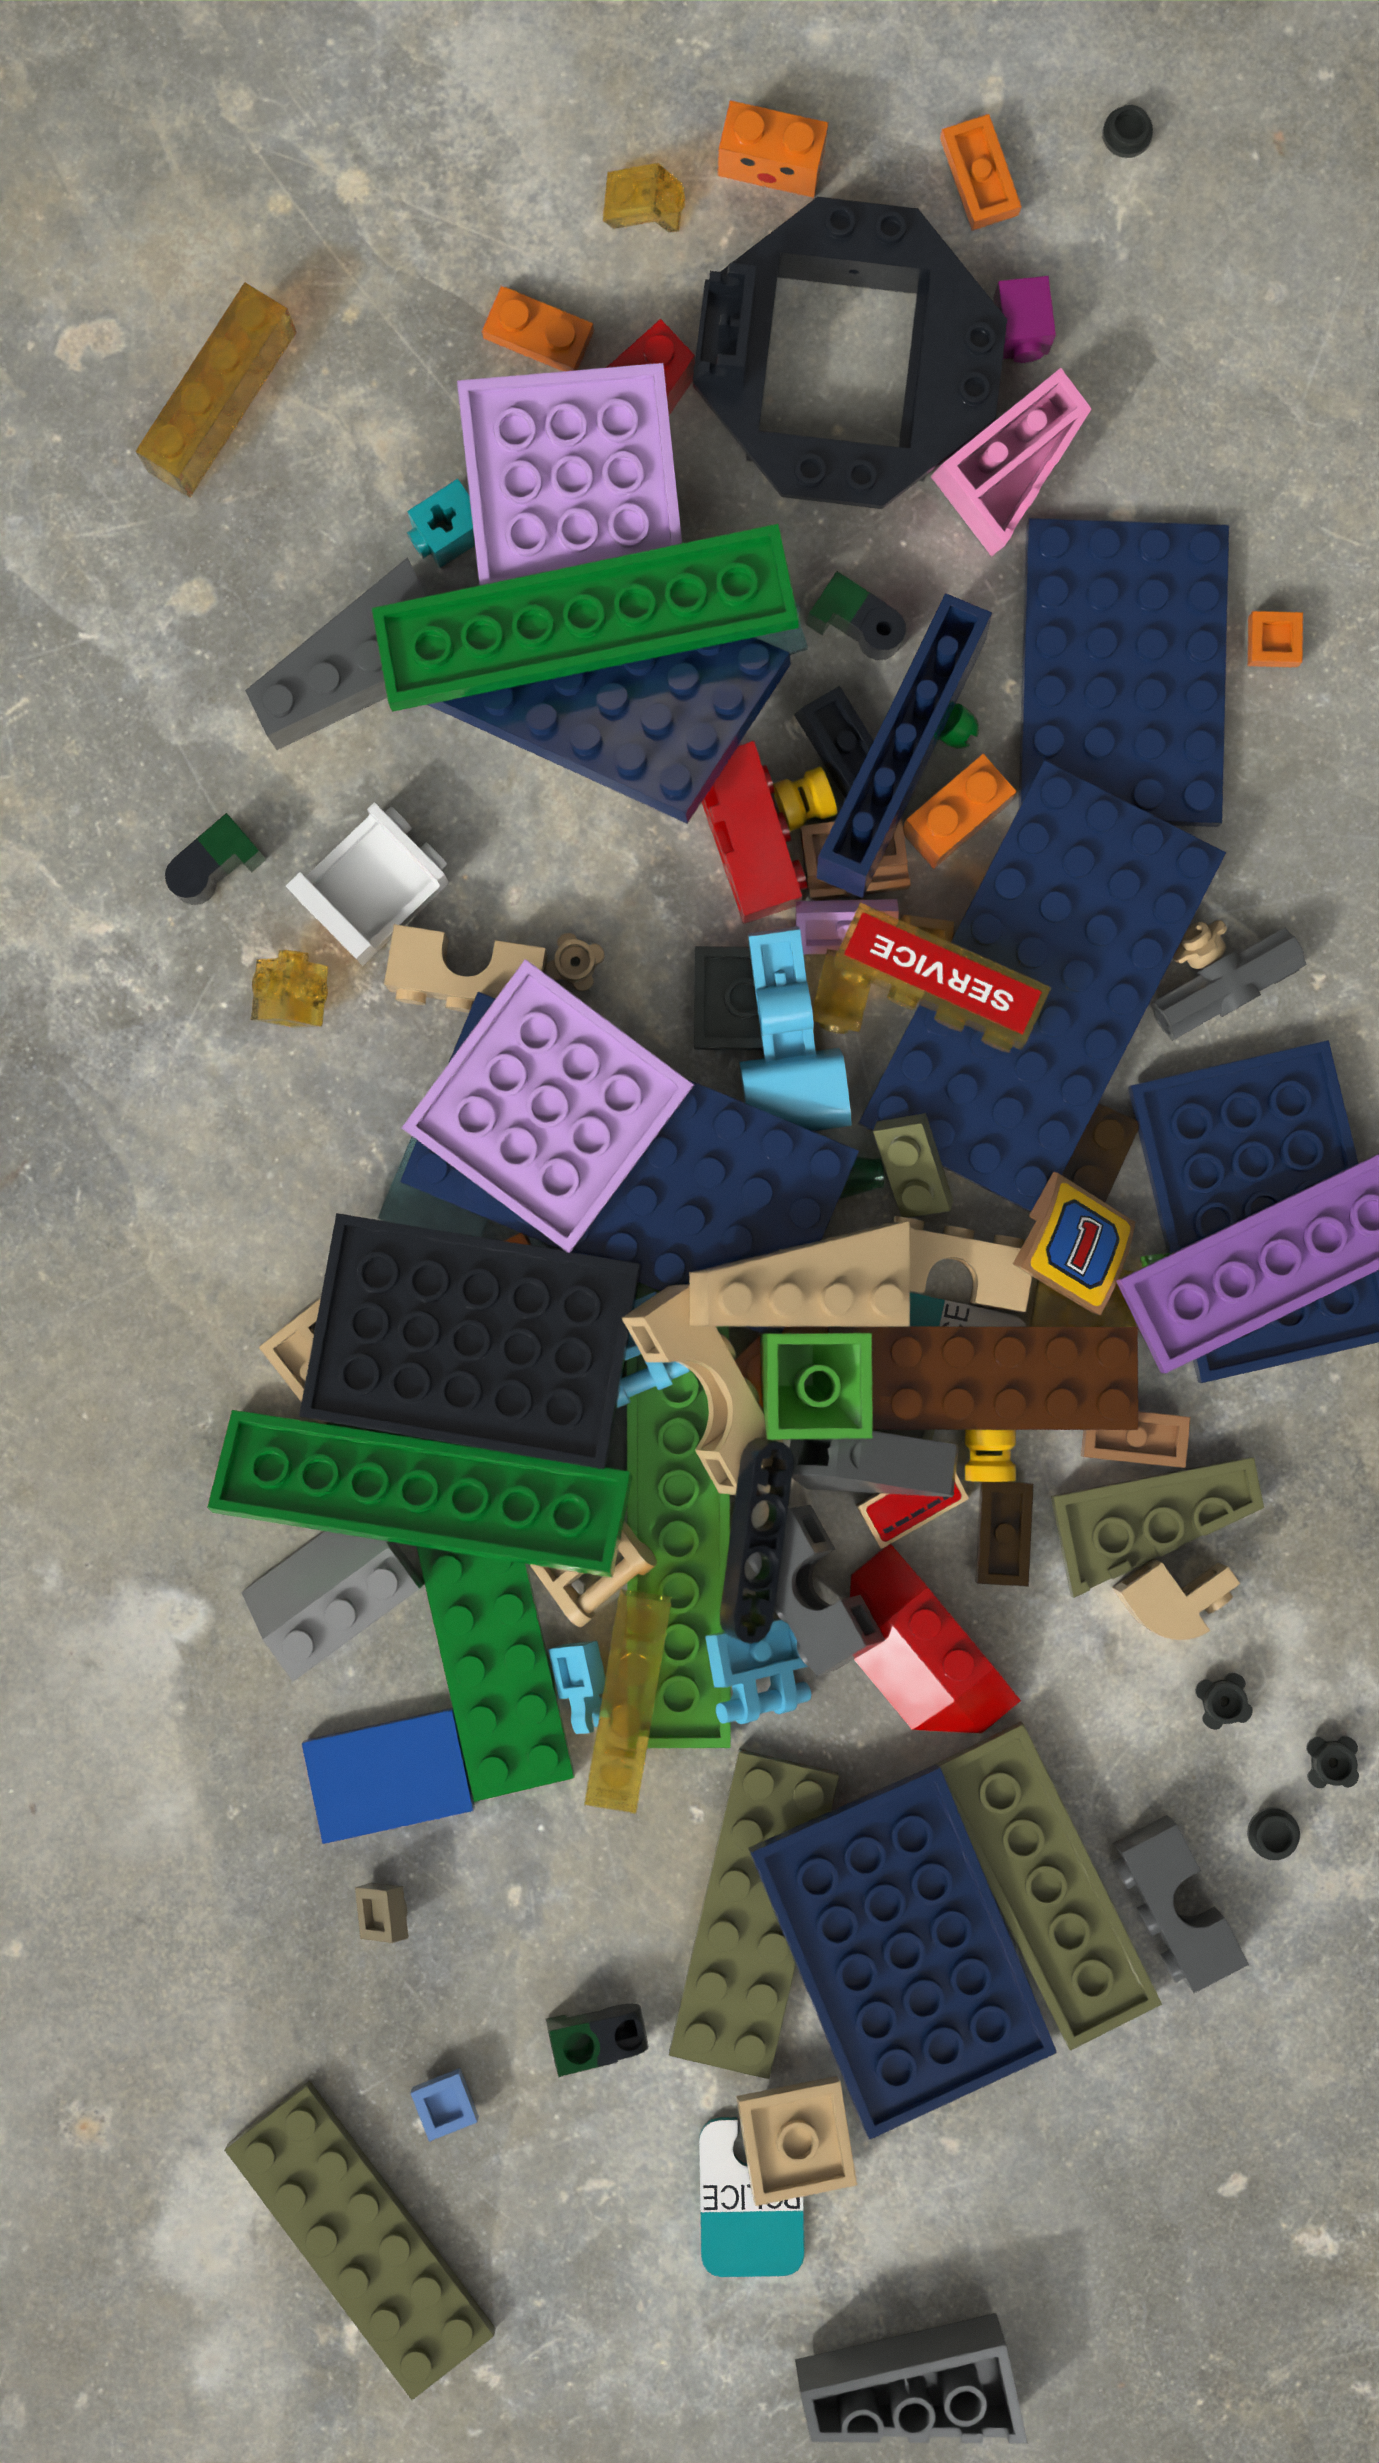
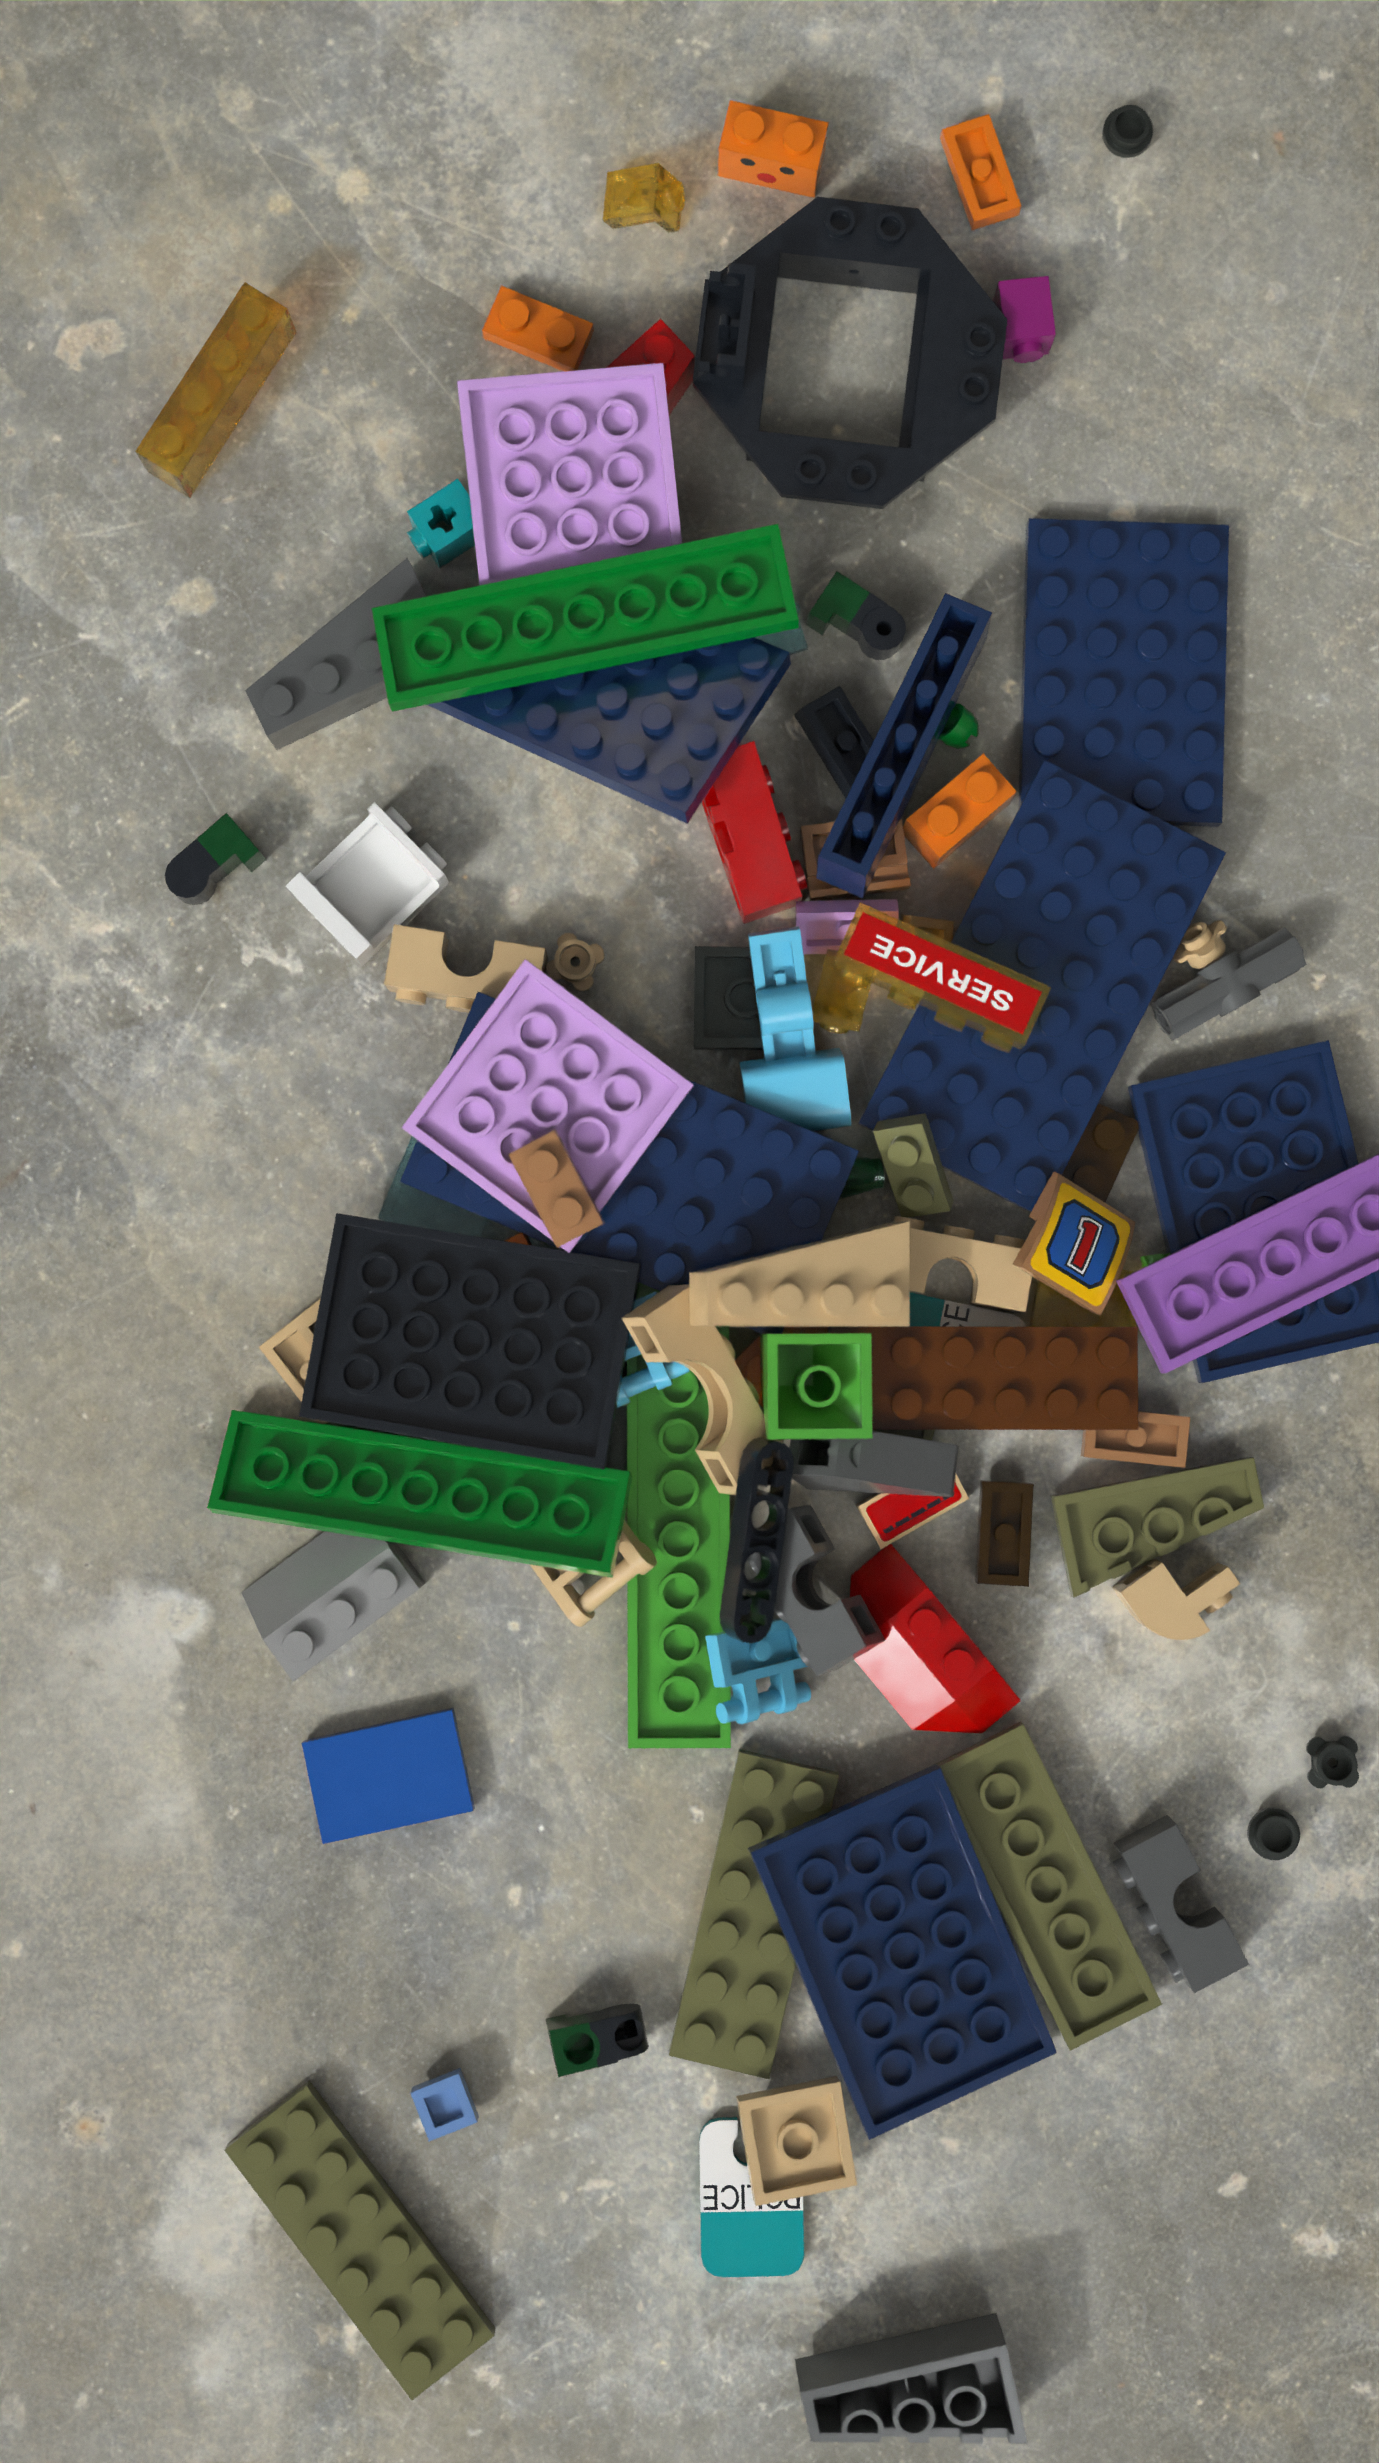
(289, 990): clear yellow brick -> none
(381, 1912): dark tan plate -> none
(496, 1672): green plate -> none
(556, 1188): none -> medium nougat plate
(580, 1678): medium azure plate -> none
(628, 1701): clear yellow arch -> none
(815, 795): yellow wheel -> none
(990, 1466): yellow wheel -> none
(1008, 462): bright pink wedge -> none
(1237, 1708): pearl dark grey plate -> none
(1275, 639): orange plate -> none

